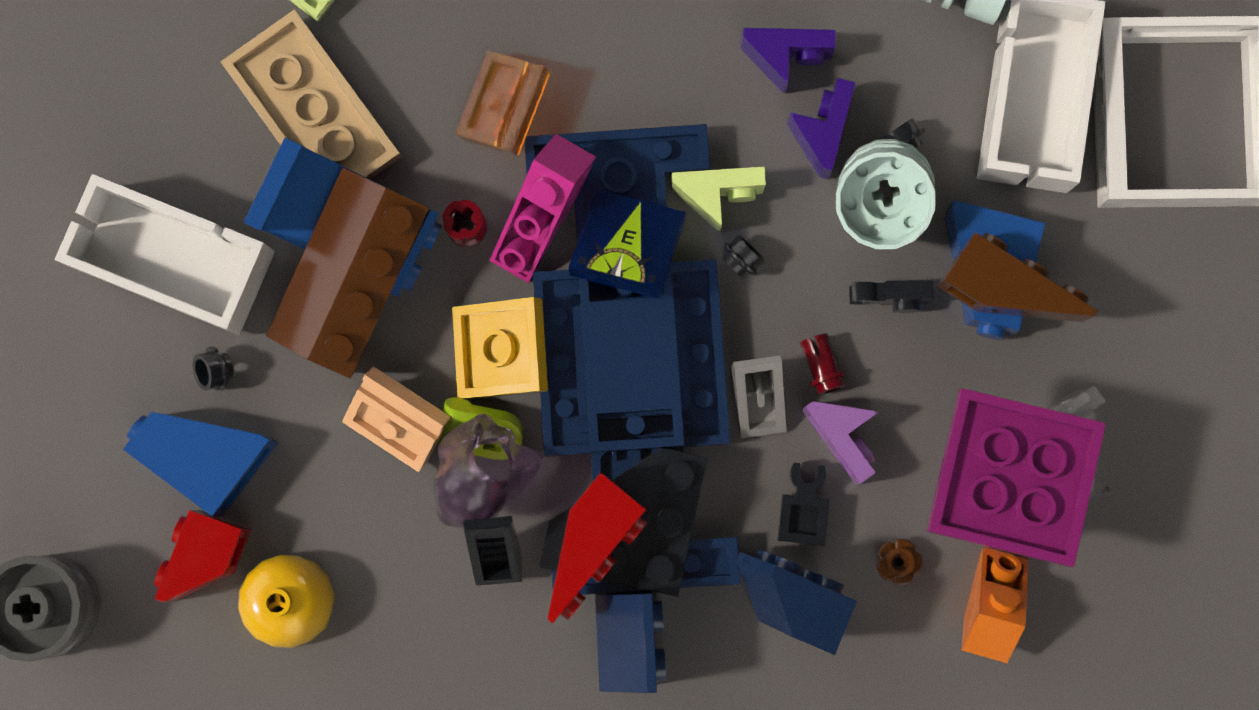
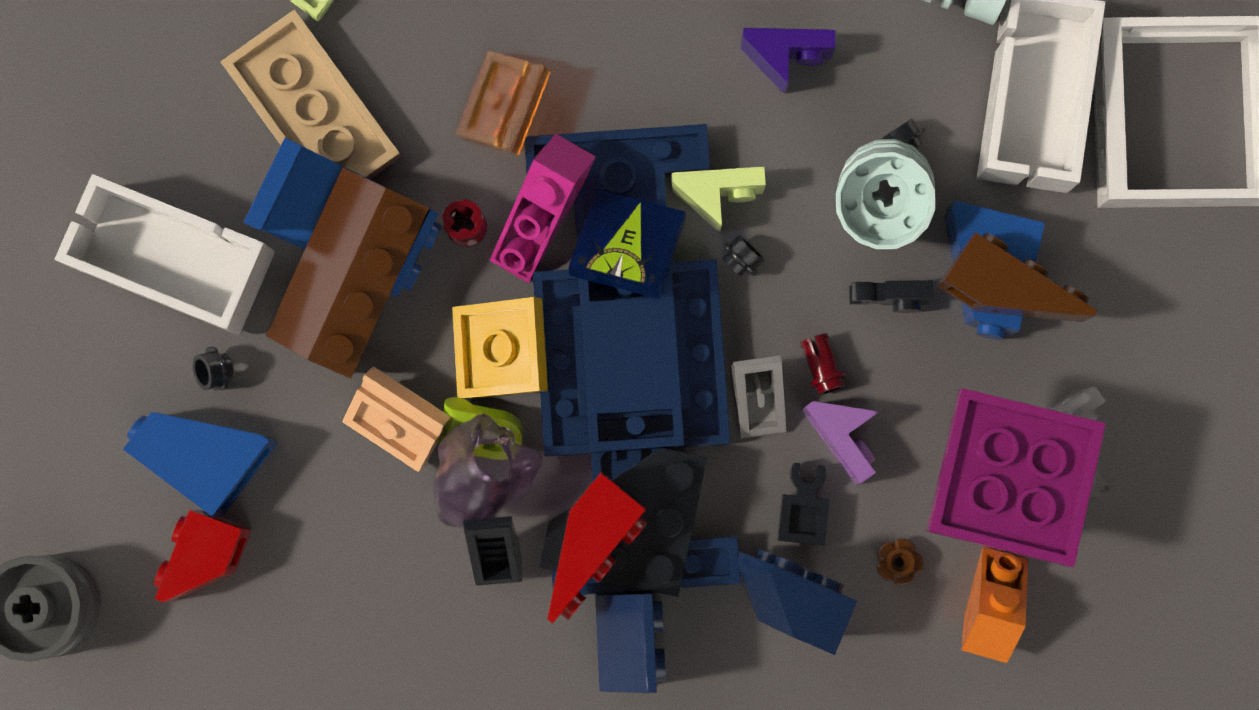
(306, 604): yellow cylinder -> none
(822, 138): dark purple slope -> none

